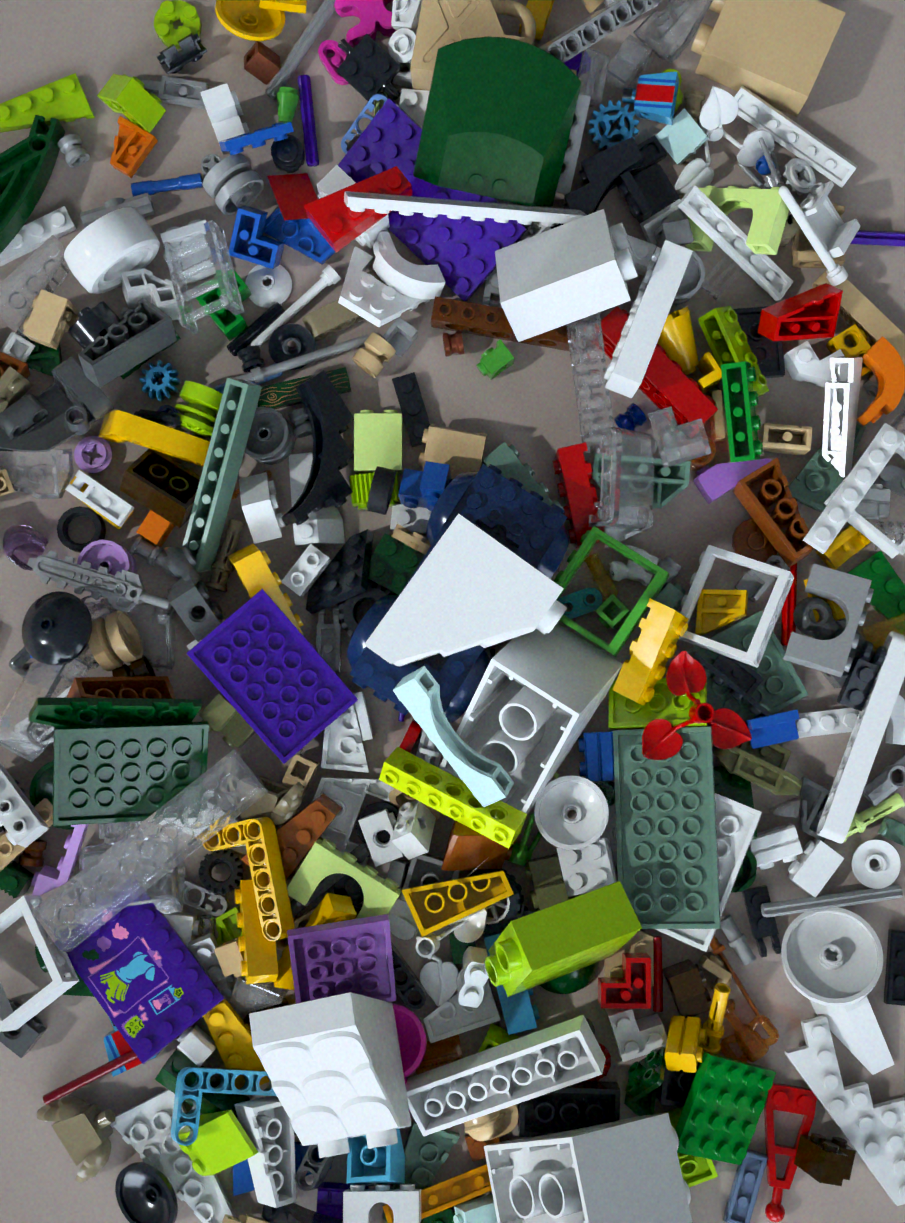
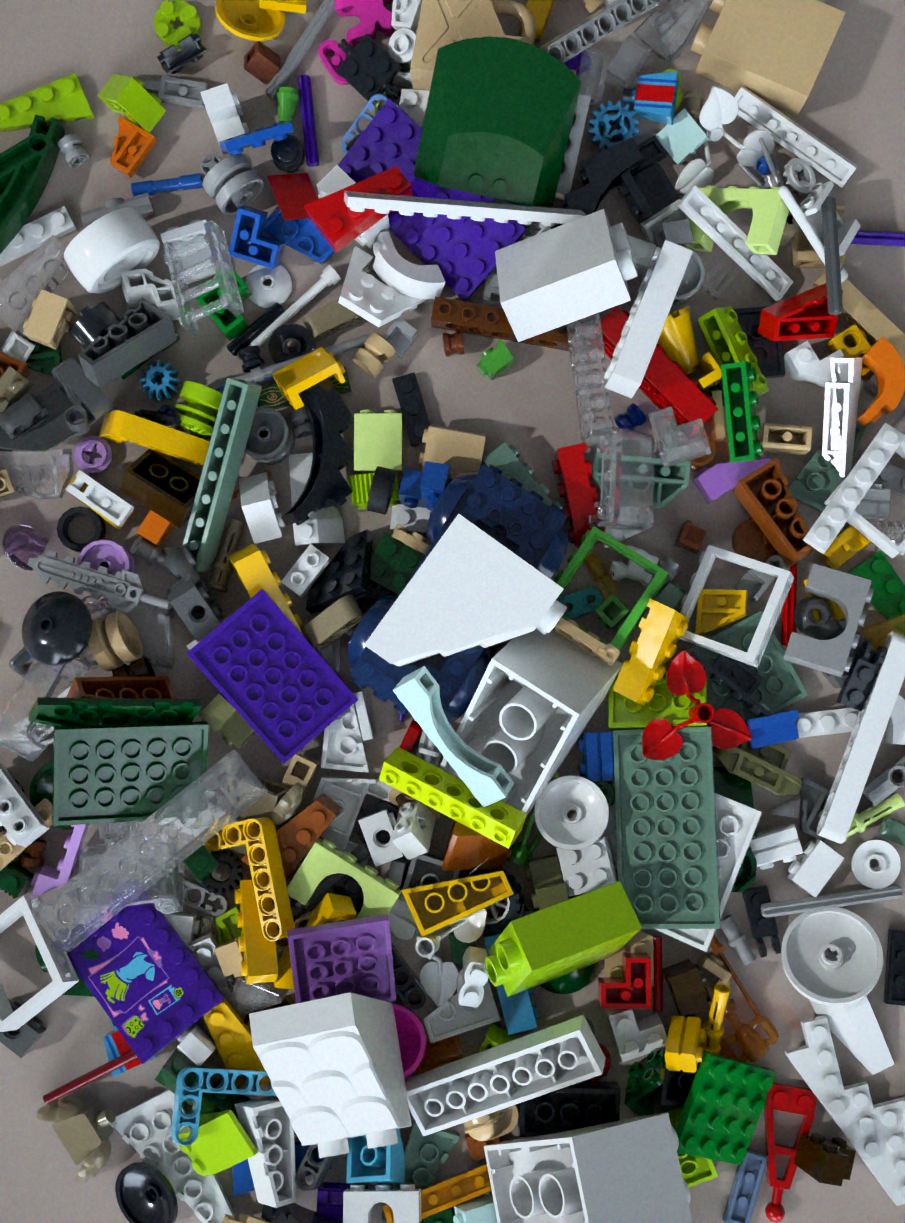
(201, 863): none -> dark green brick
(306, 373): none -> yellow panel
(333, 622): none -> dark tan beam
(586, 641): none -> tan hinge
(690, 537): none -> copper panel
(831, 255): none -> dark grey axle

